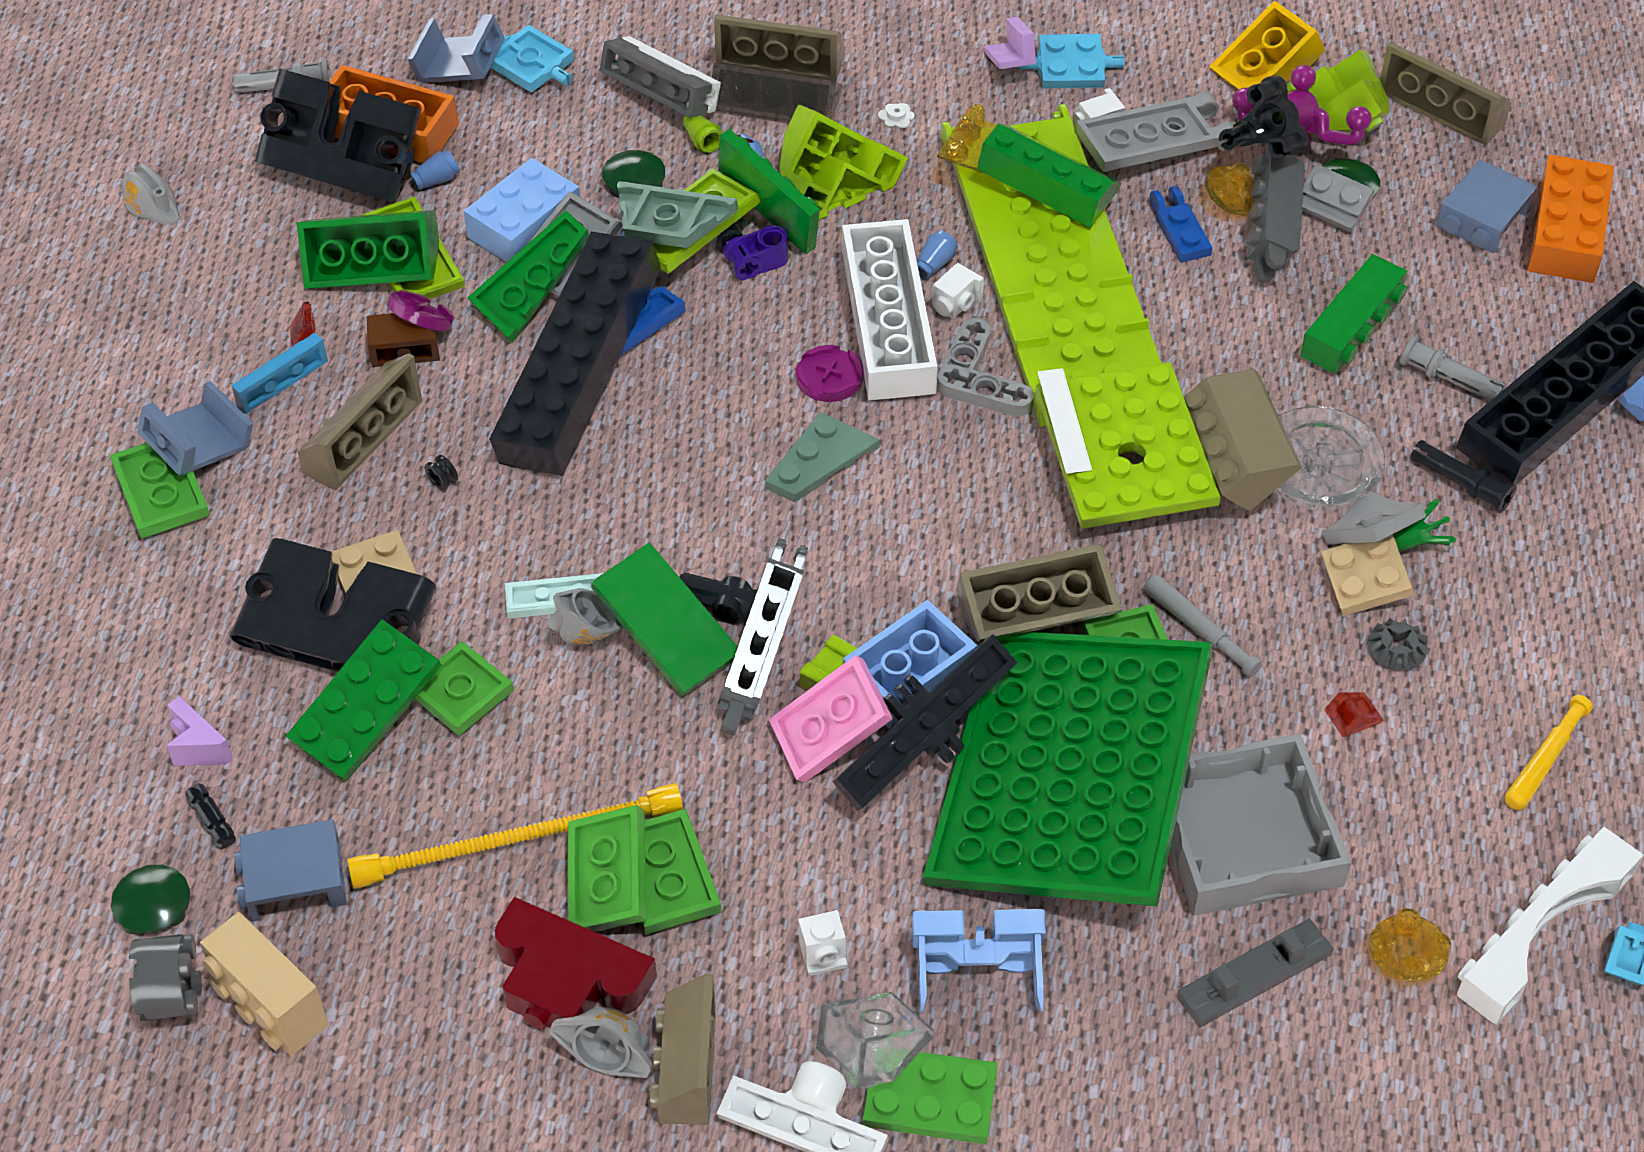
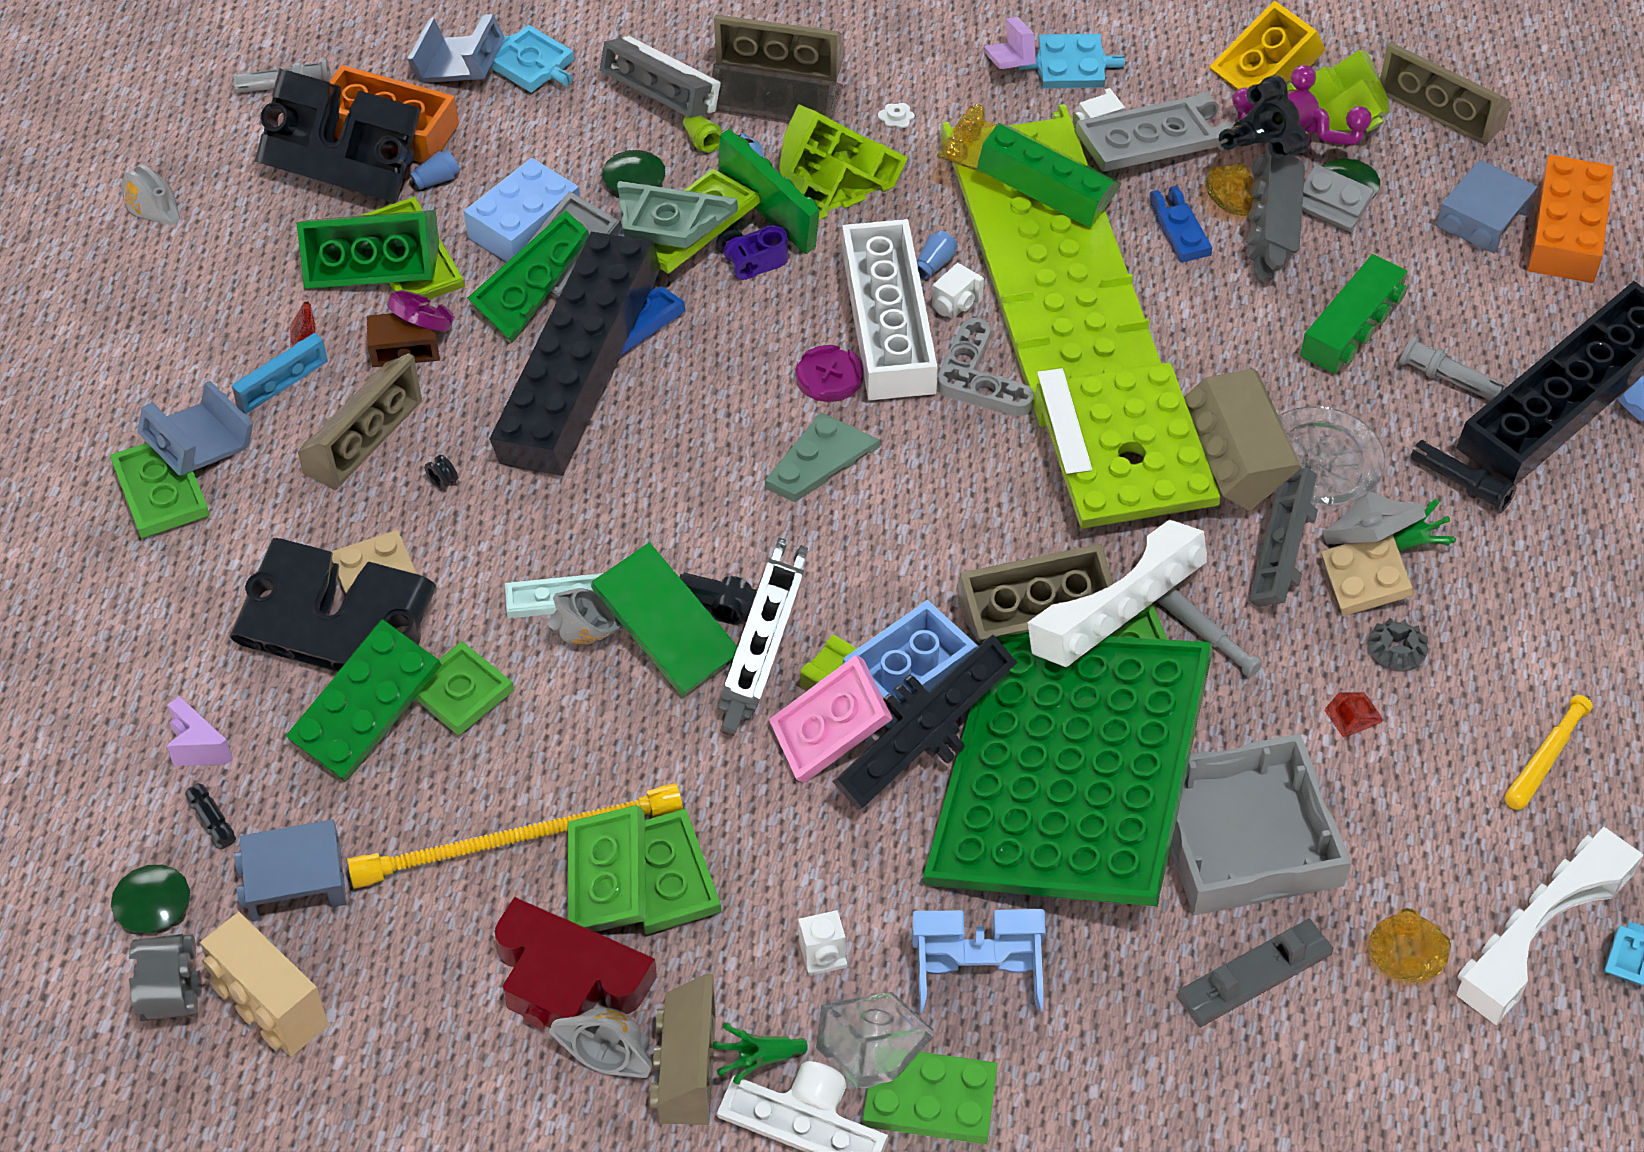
(758, 1051): none -> green piece
(1076, 626): none -> white arch
(1283, 539): none -> dark grey hinge

